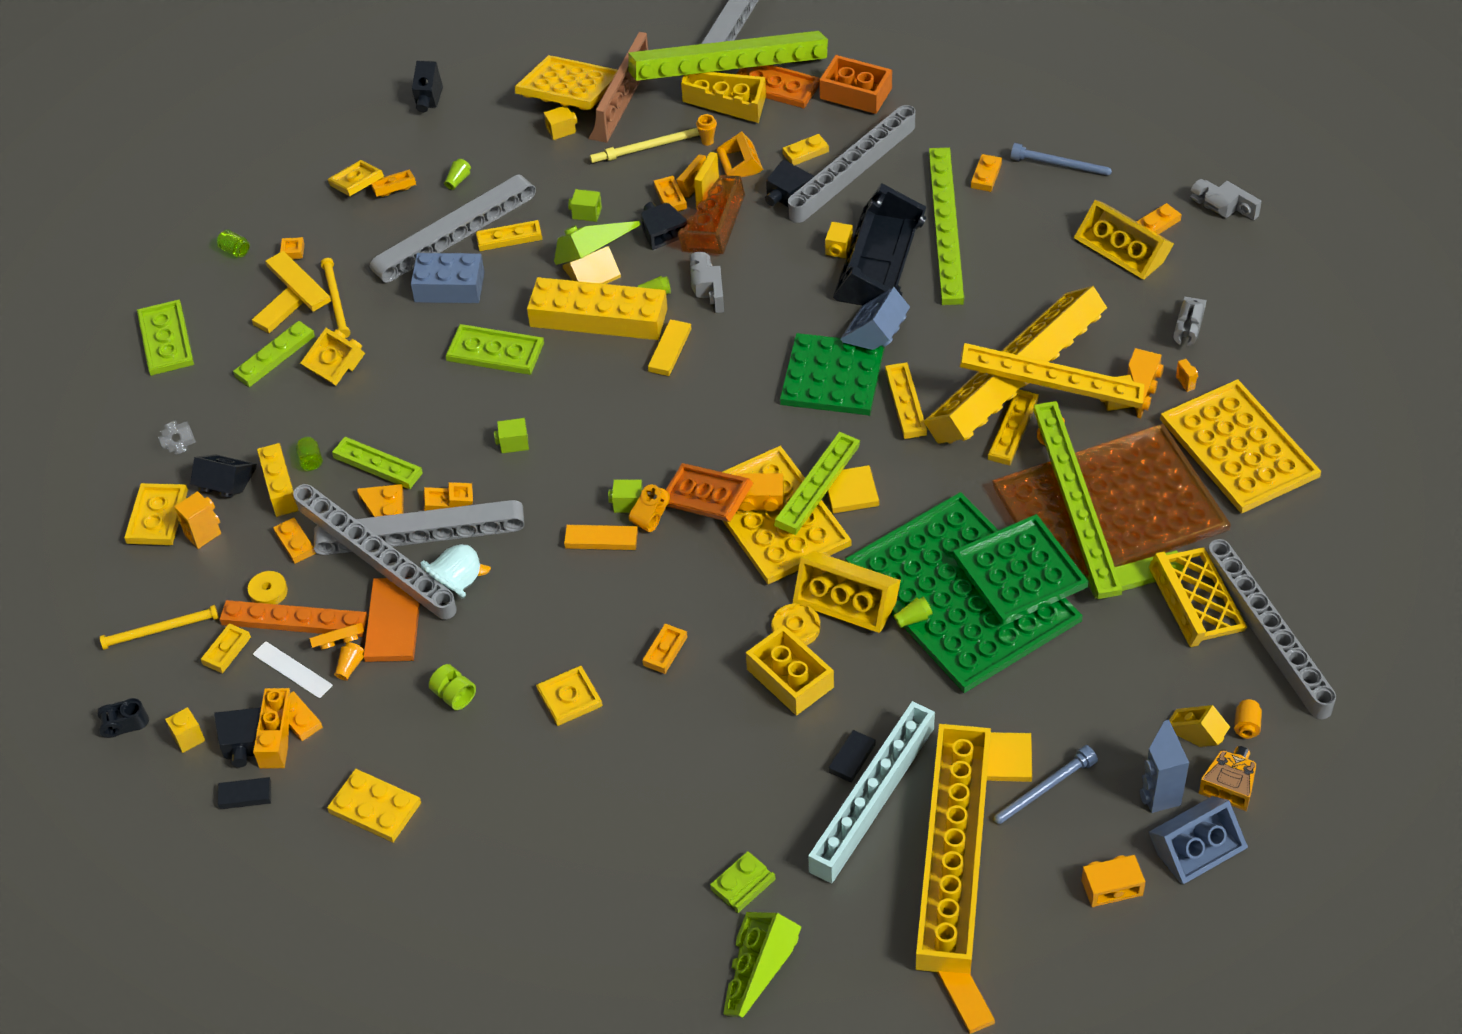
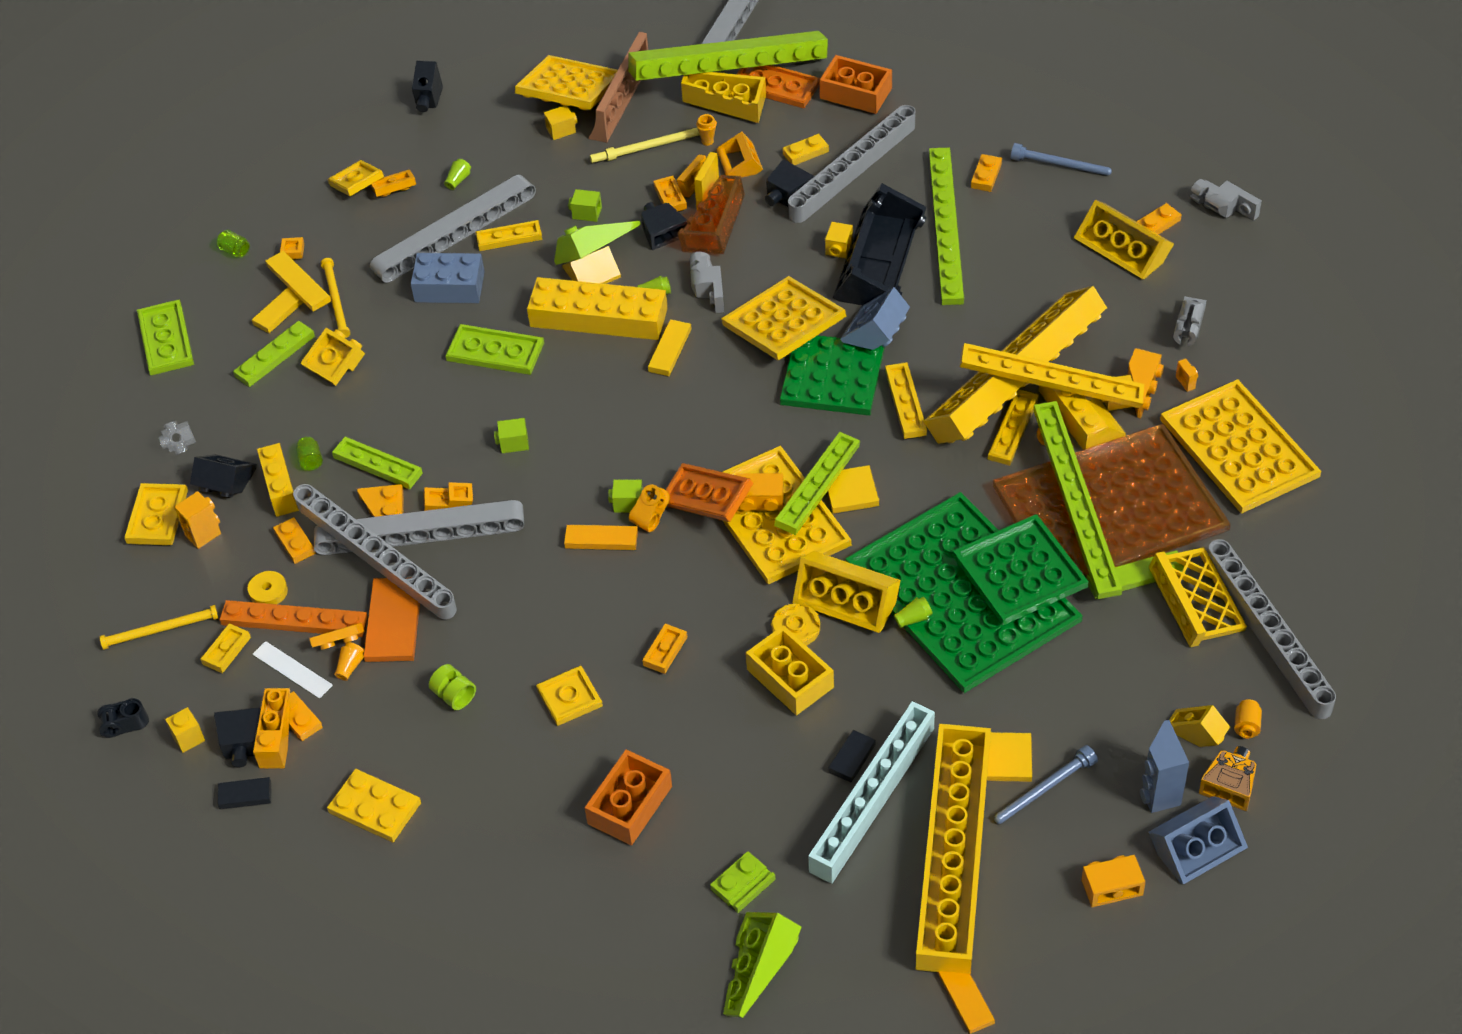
(456, 568): light aqua hair -> none
(628, 797): none -> orange brick
(783, 317): none -> yellow plate
(1084, 417): none -> yellow slope

